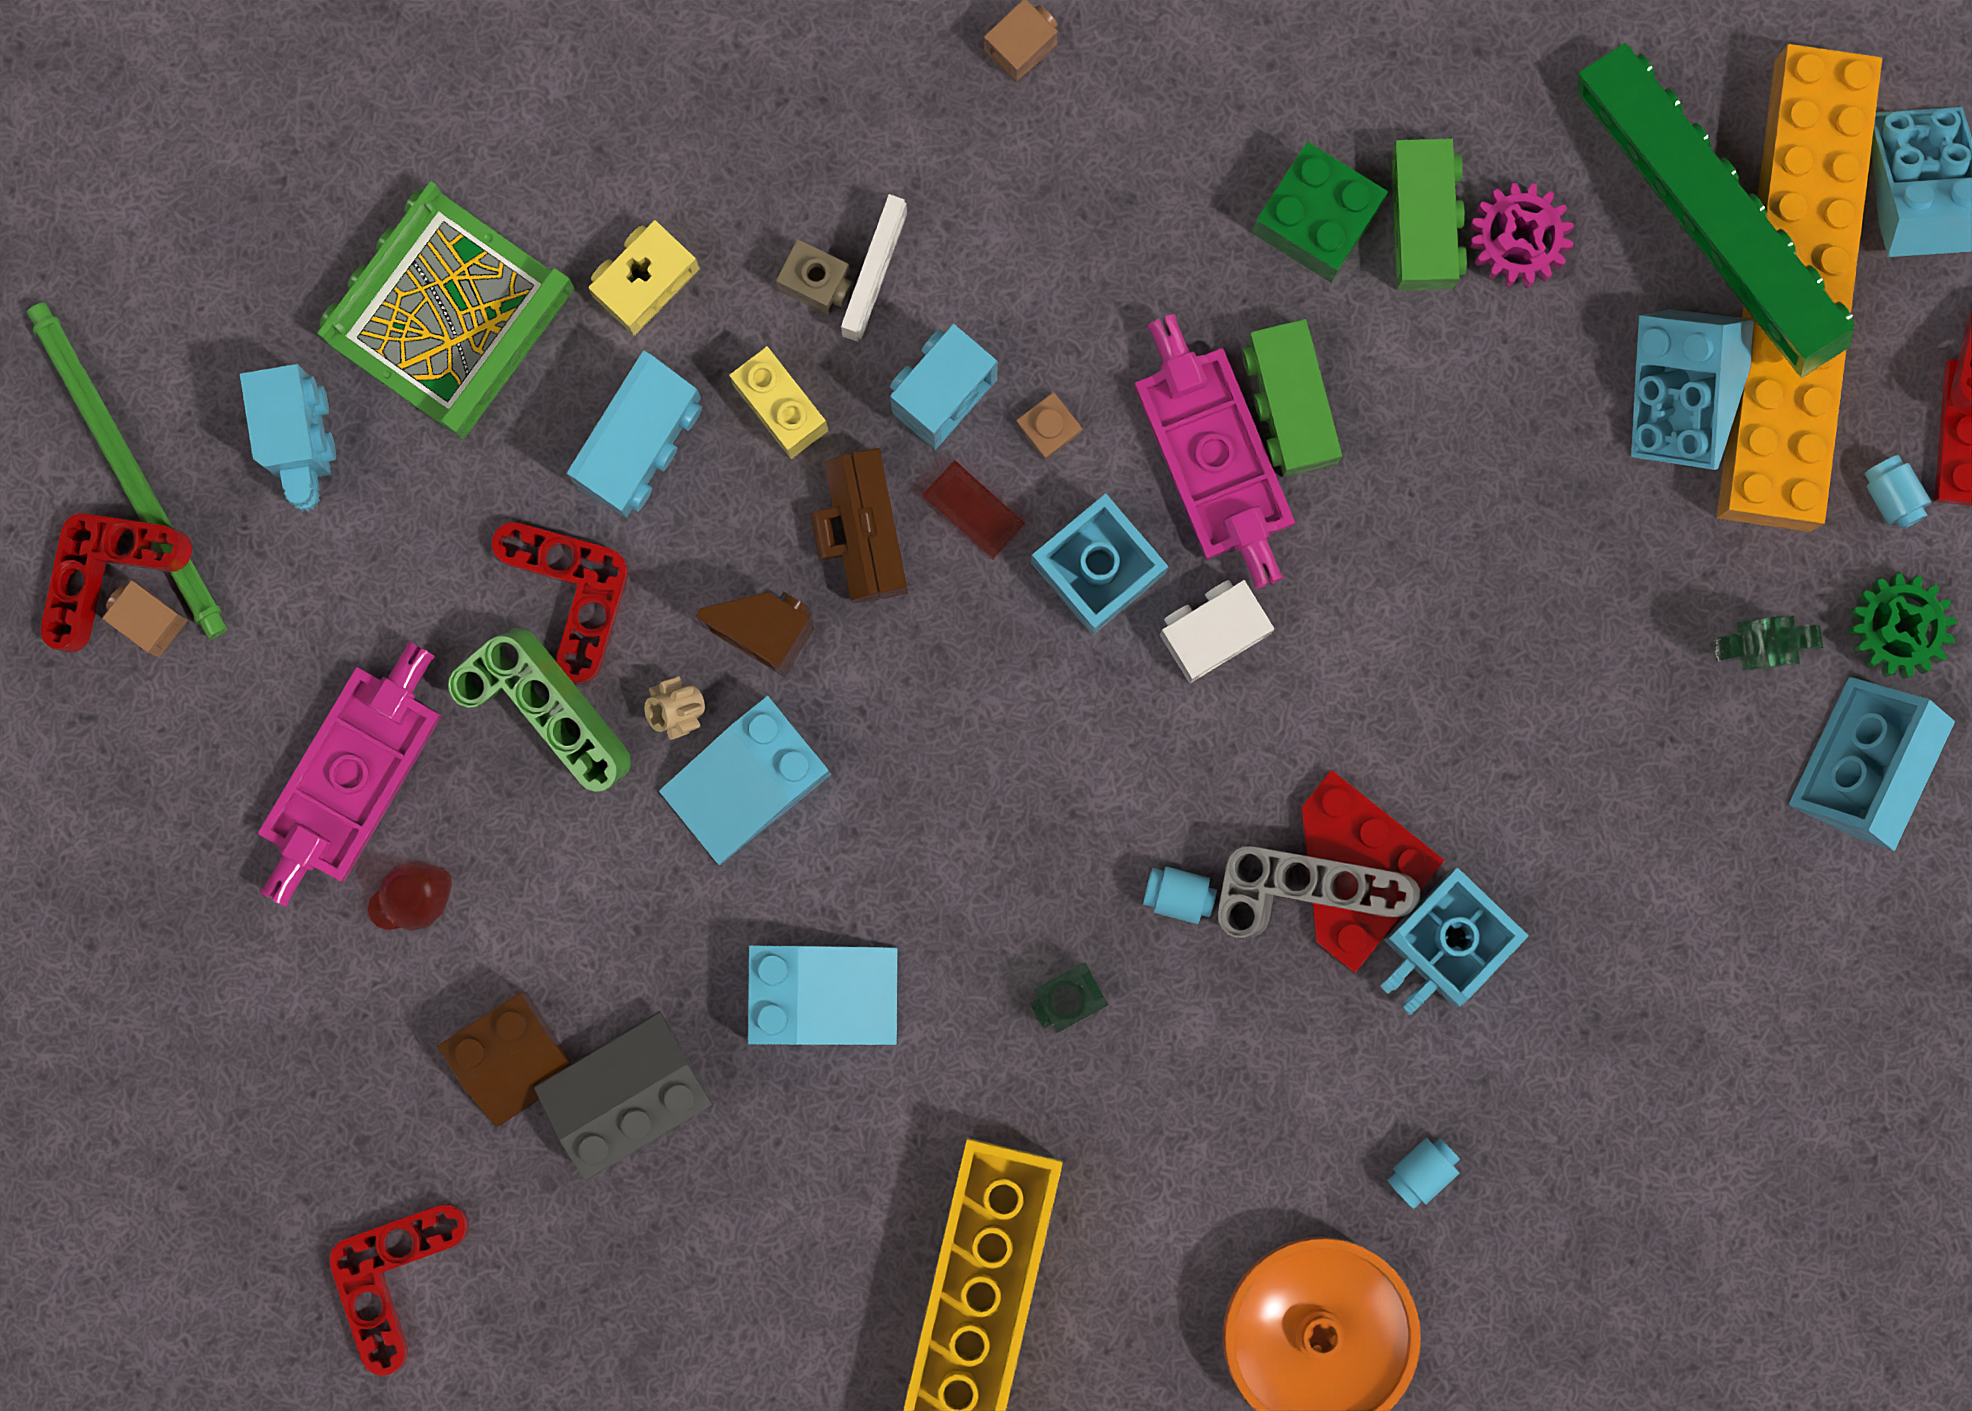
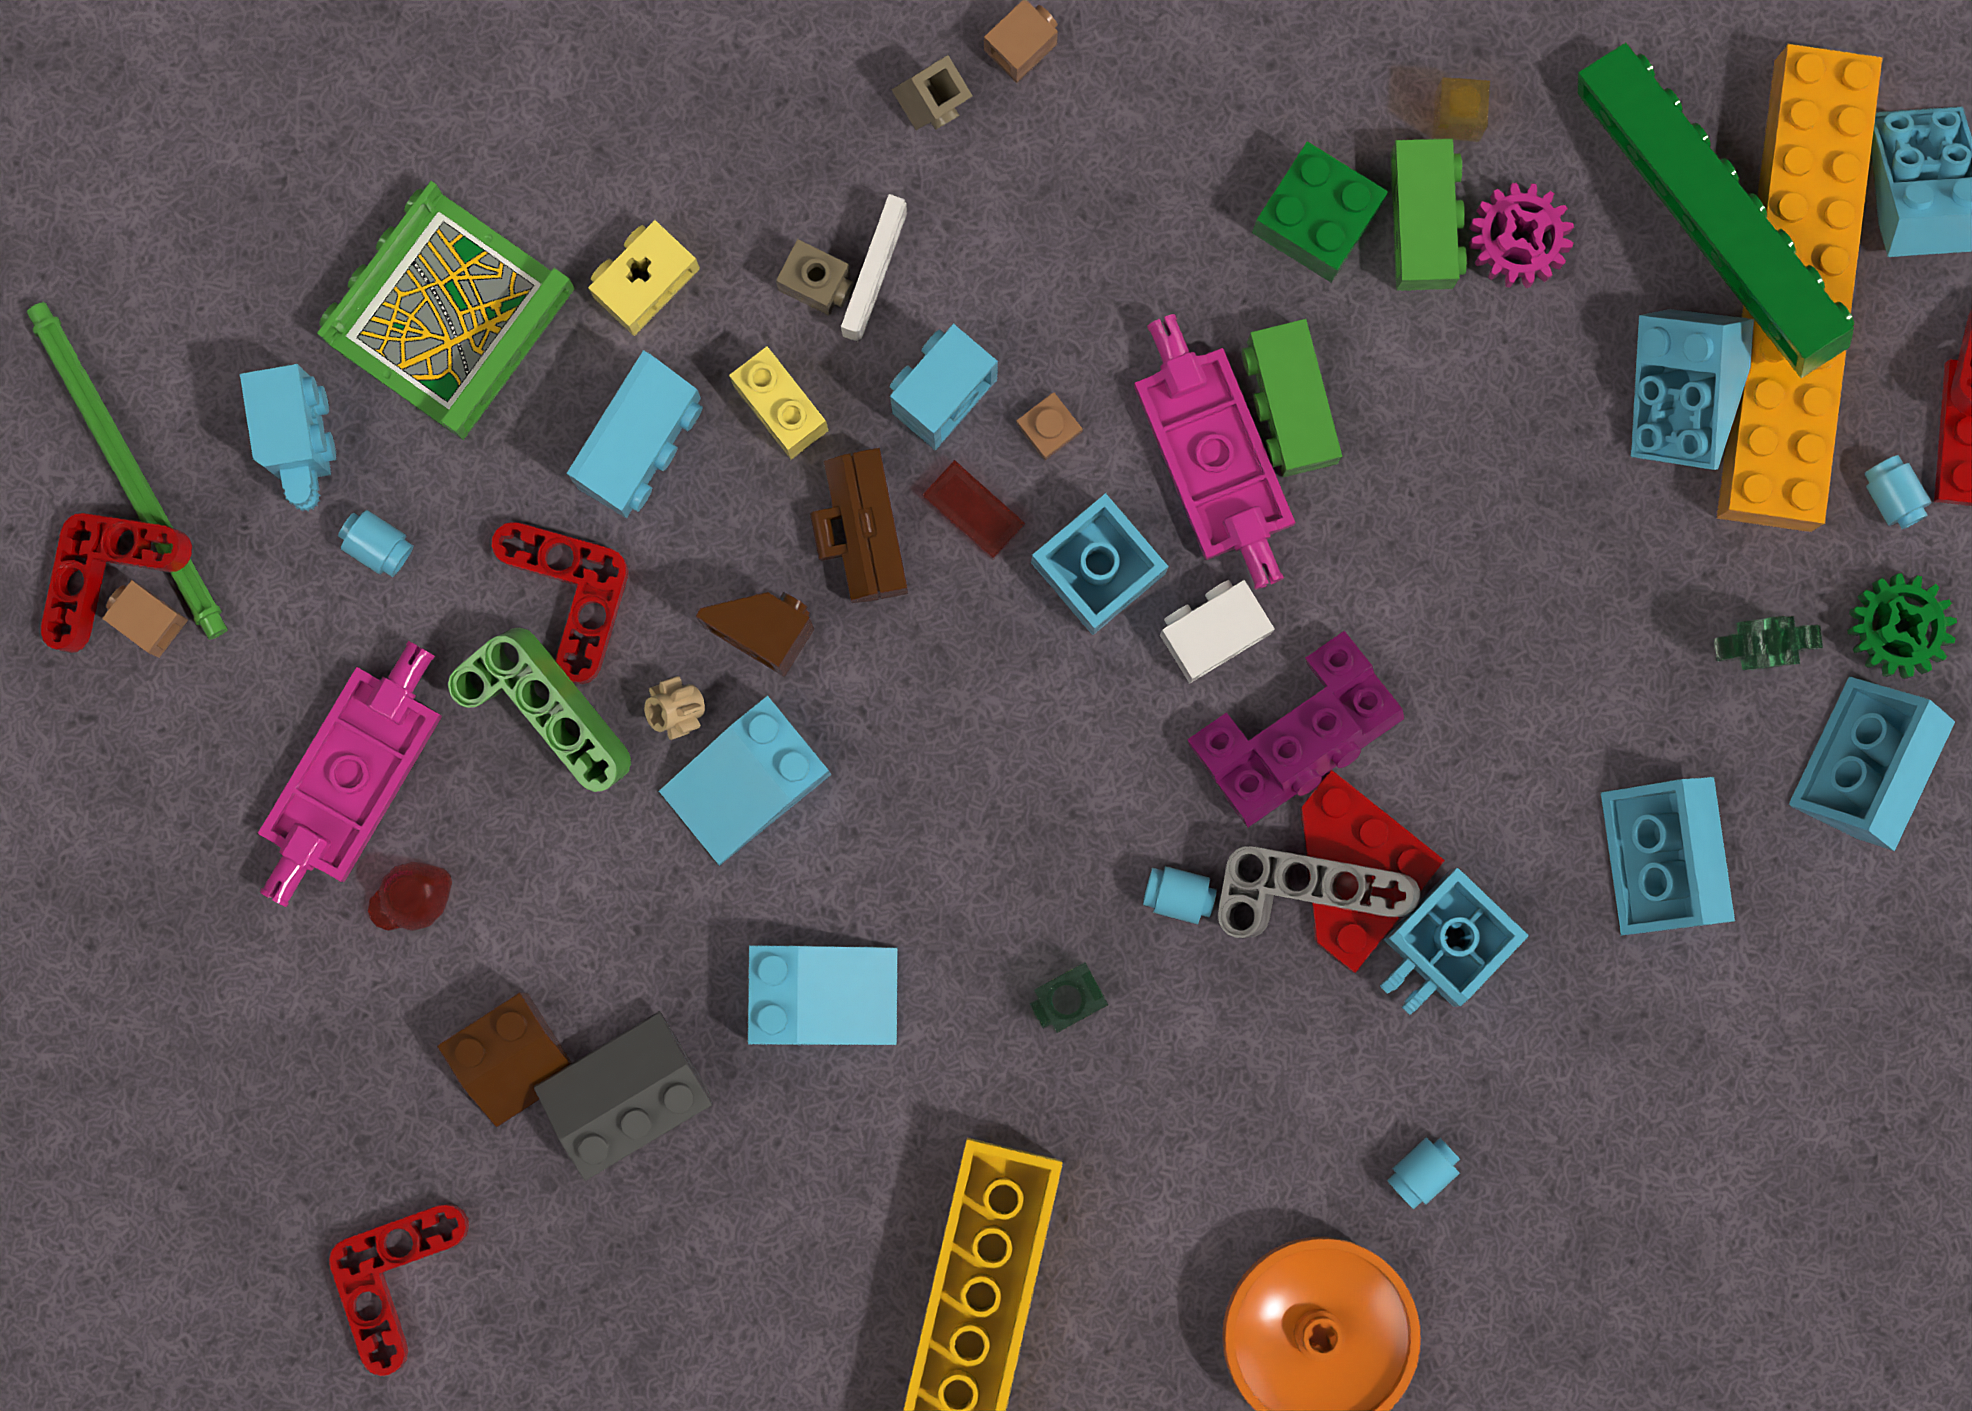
(375, 543): none -> medium azure brick
(933, 94): none -> dark tan brick
(1306, 741): none -> magenta bracket
(1461, 109): none -> clear yellow brick
(1667, 856): none -> medium azure slope

